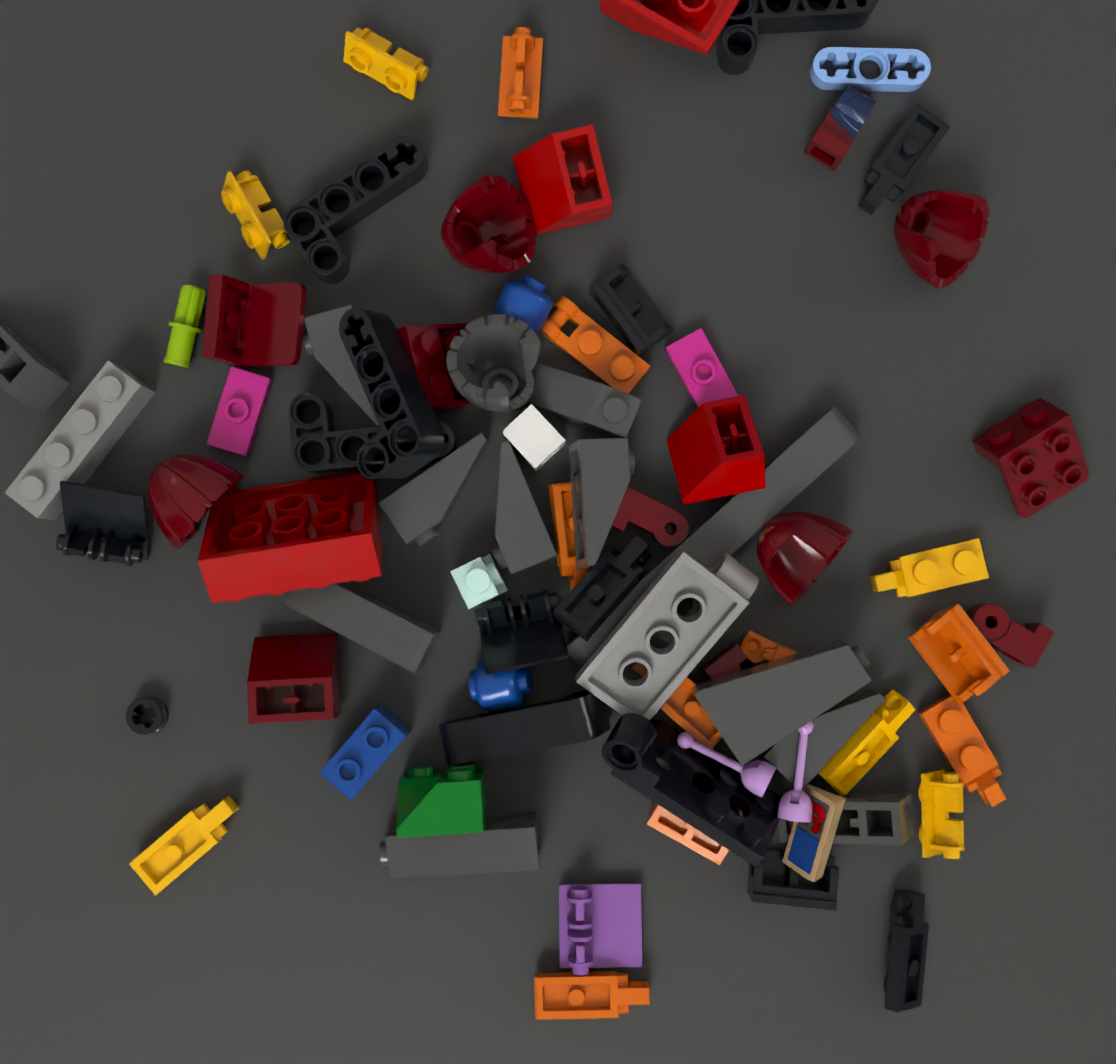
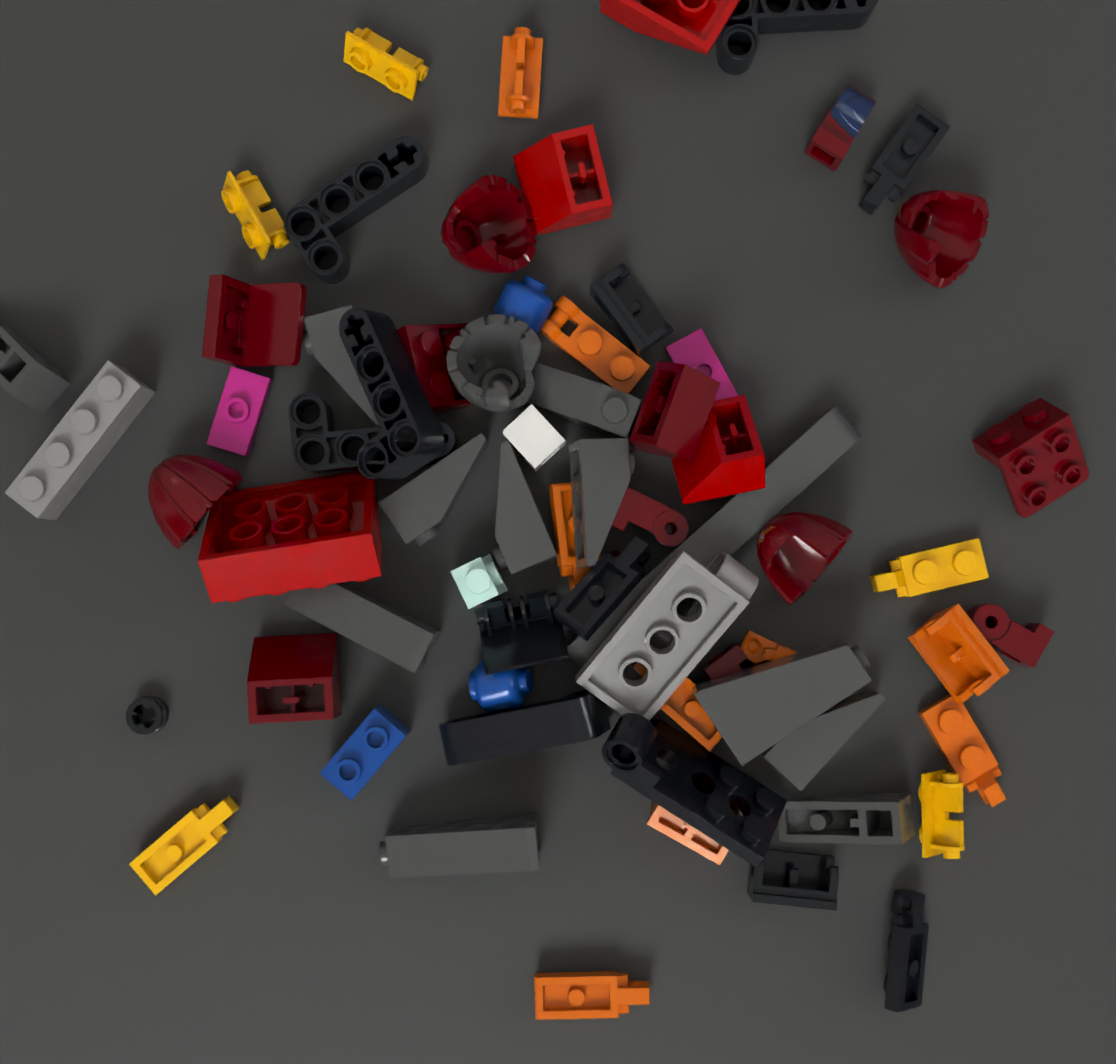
(103, 523): black hinge -> none
(185, 326): lime axle -> none
(441, 801): green slope -> none
(600, 926): medium lavender hinge -> none
(674, 411): none -> dark red slope
(754, 775): lavender hinge -> none
(795, 803): lavender hinge -> none
(812, 841): slope -> none
(867, 744): yellow hinge -> none
(882, 56): light blue beam -> none

